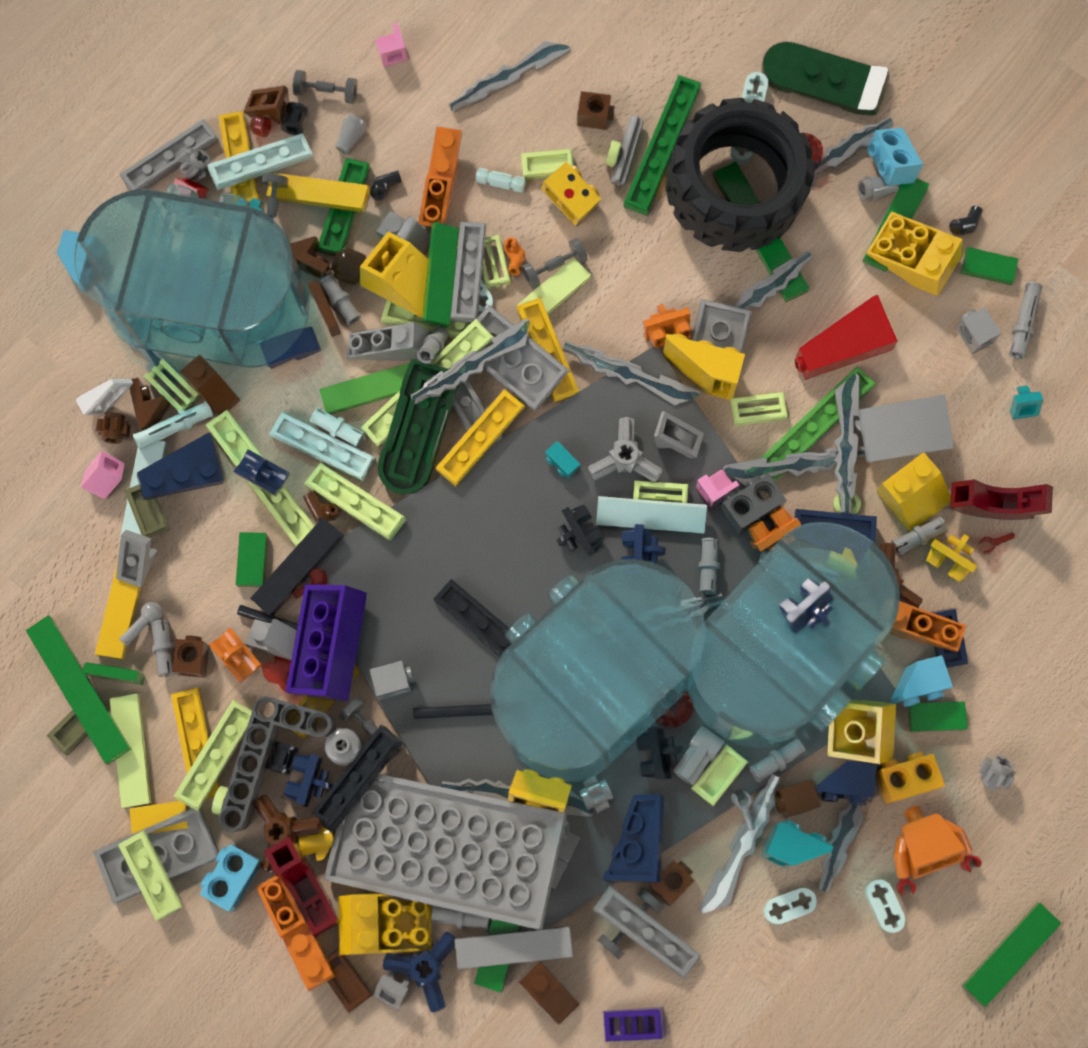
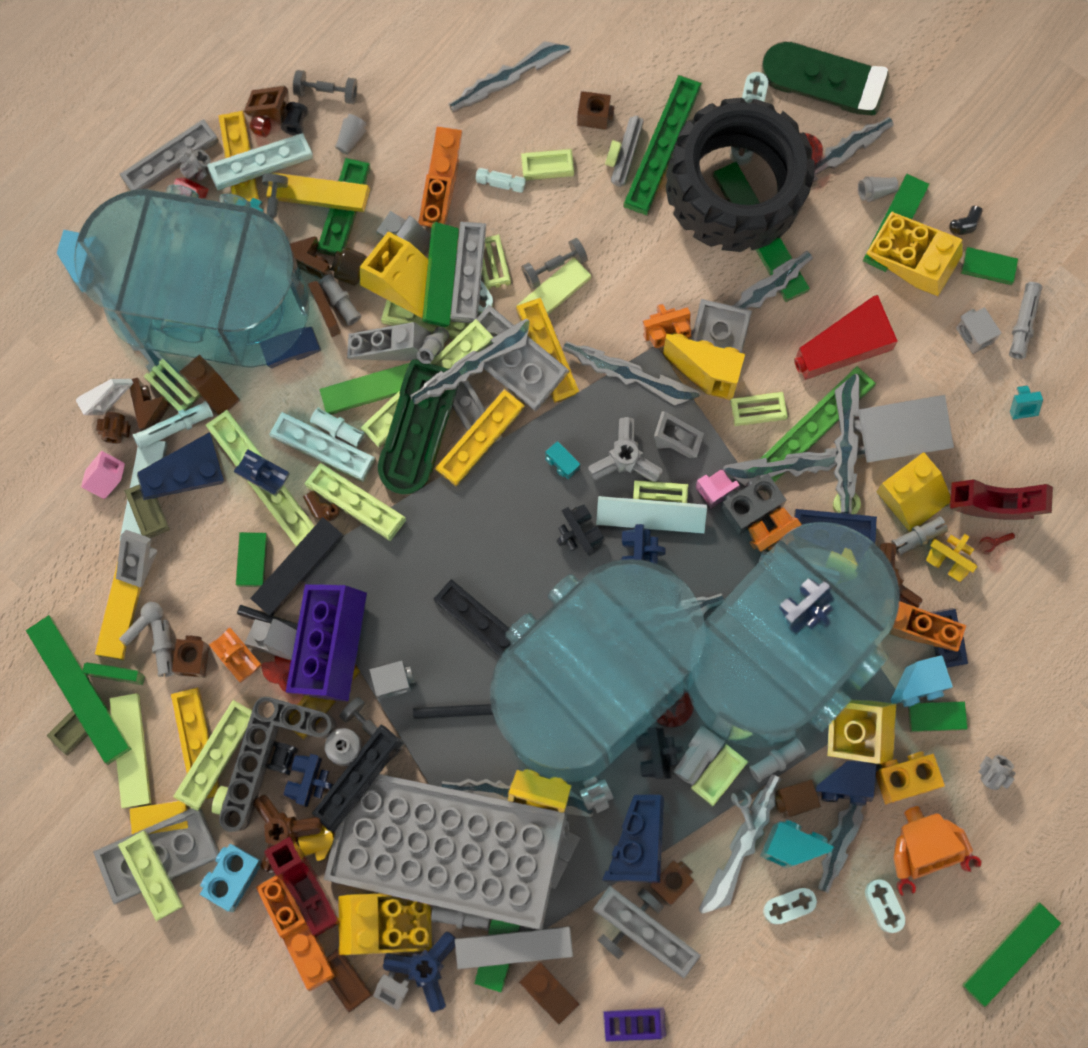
(317, 576): clear red hand -> none
(382, 184): black arm -> none
(392, 47): bright pink panel -> none
(515, 254): orange arm -> none
(571, 193): yellow brick -> none
(709, 566): light grey pin -> none
(894, 156): medium azure brick -> none

